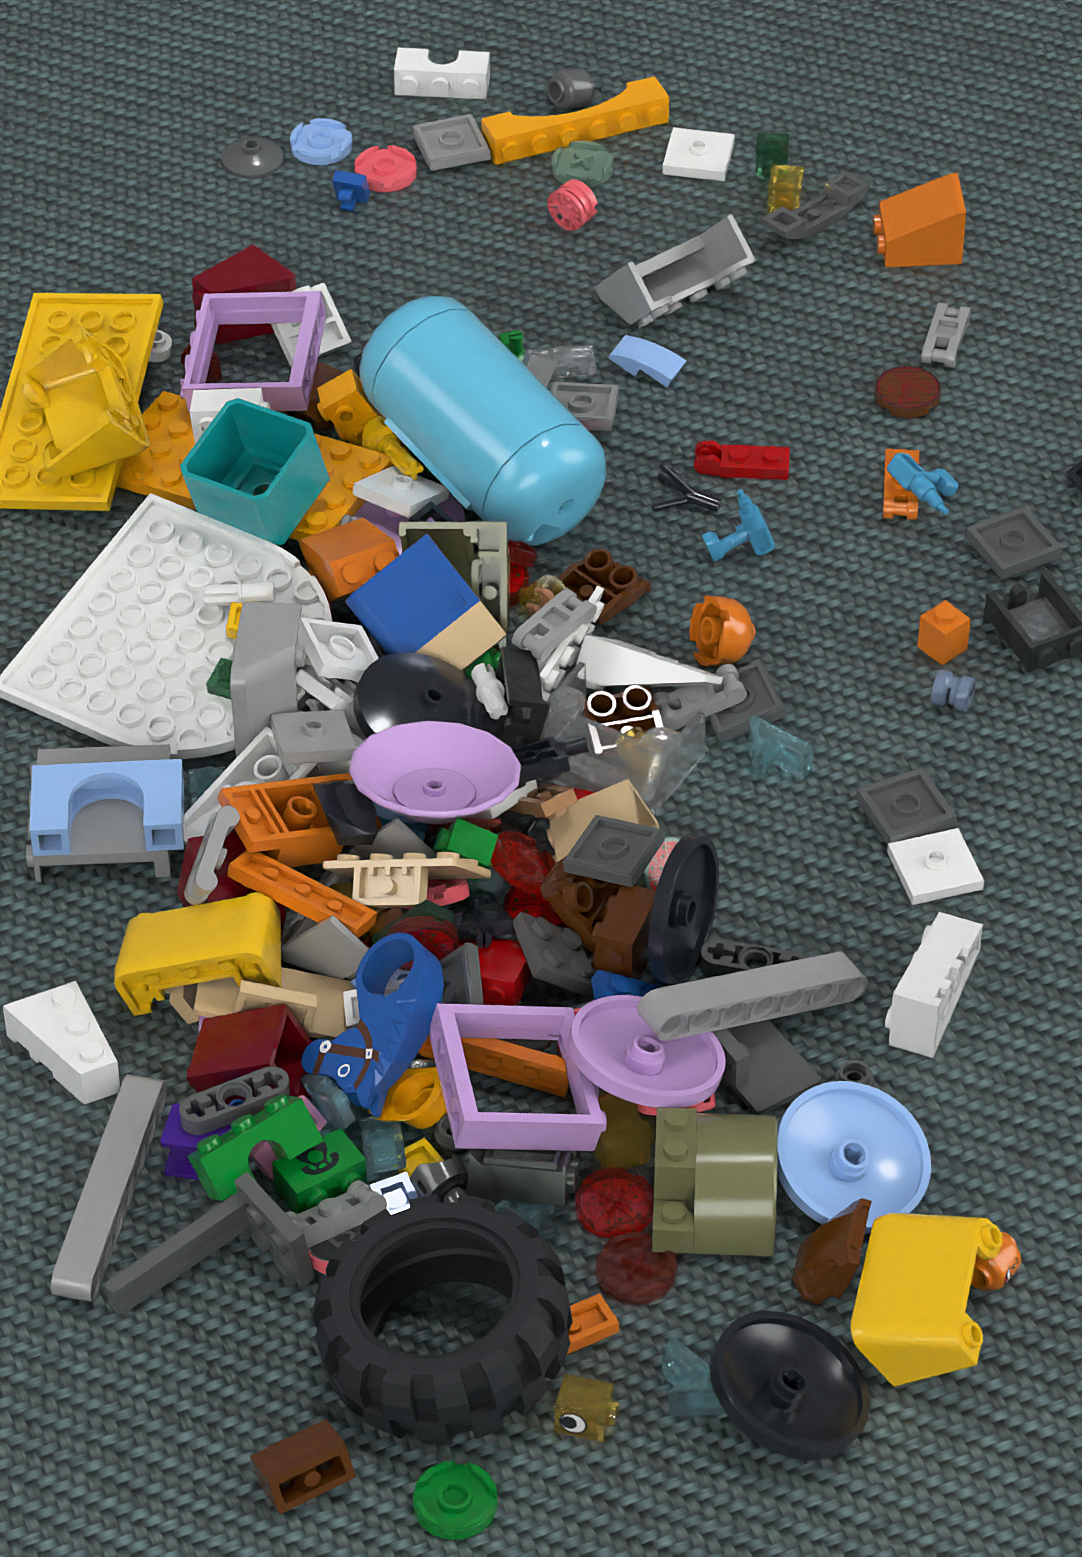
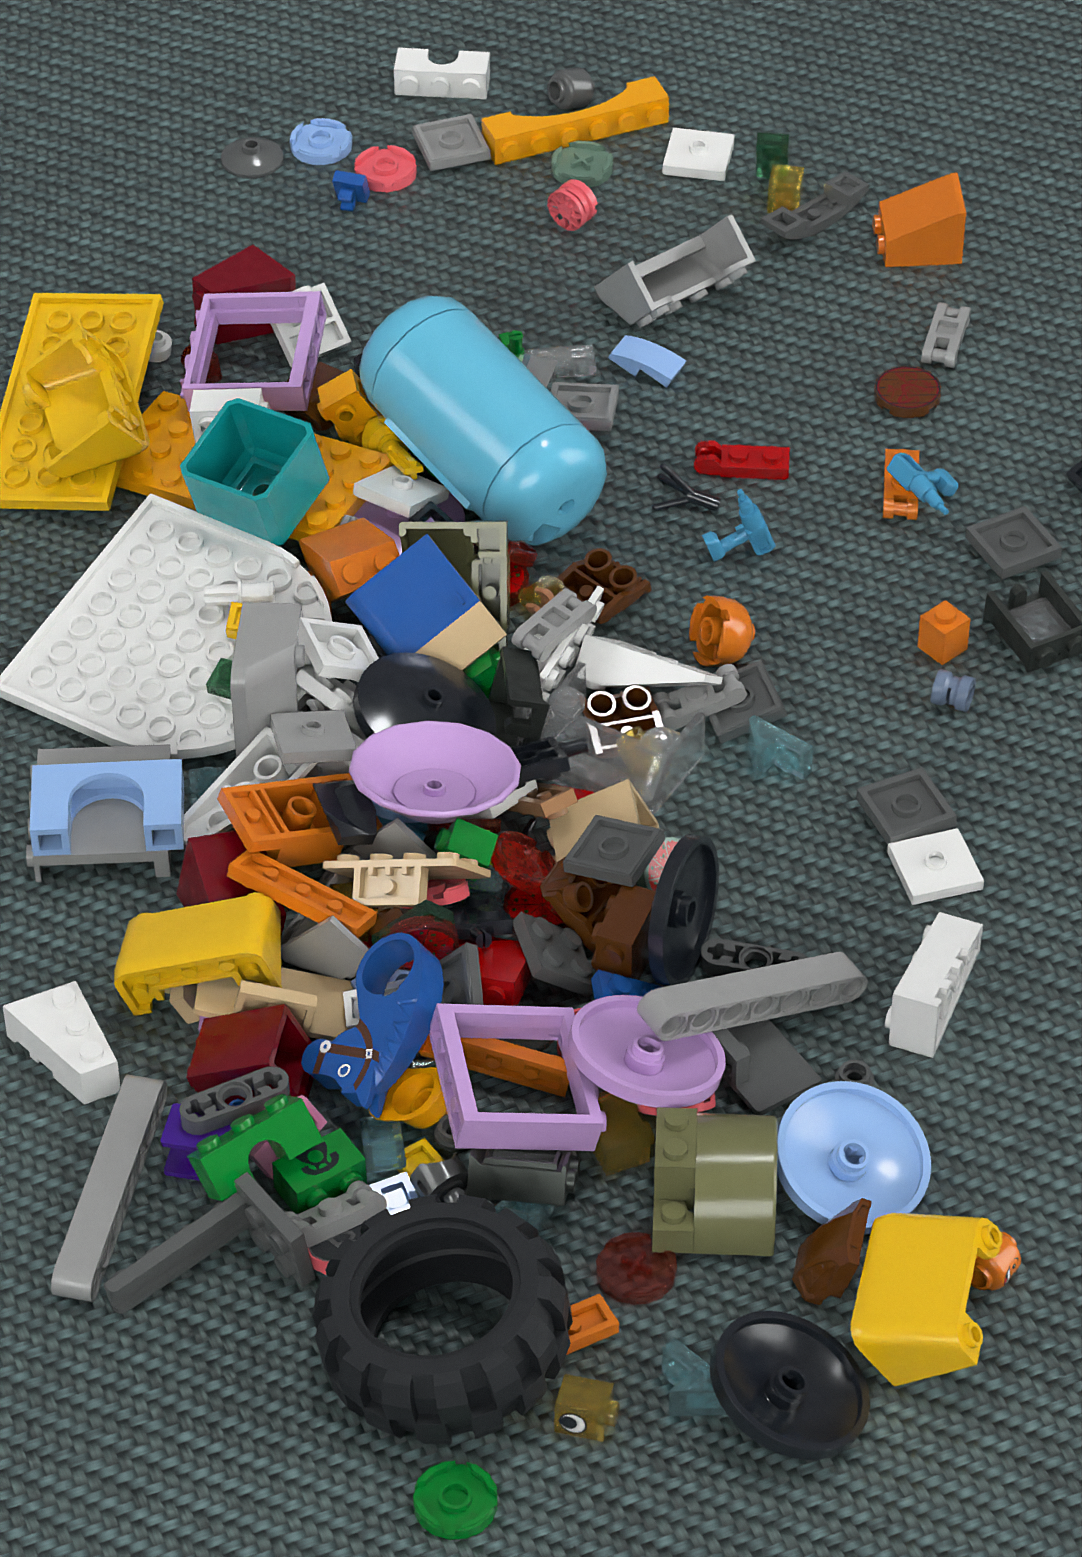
(210, 856): light grey plate -> none
(303, 1466): reddish brown brick -> none
(329, 1100): clear light blue slope -> none
(489, 690): white axle -> none
(614, 1202): clear red tile -> none

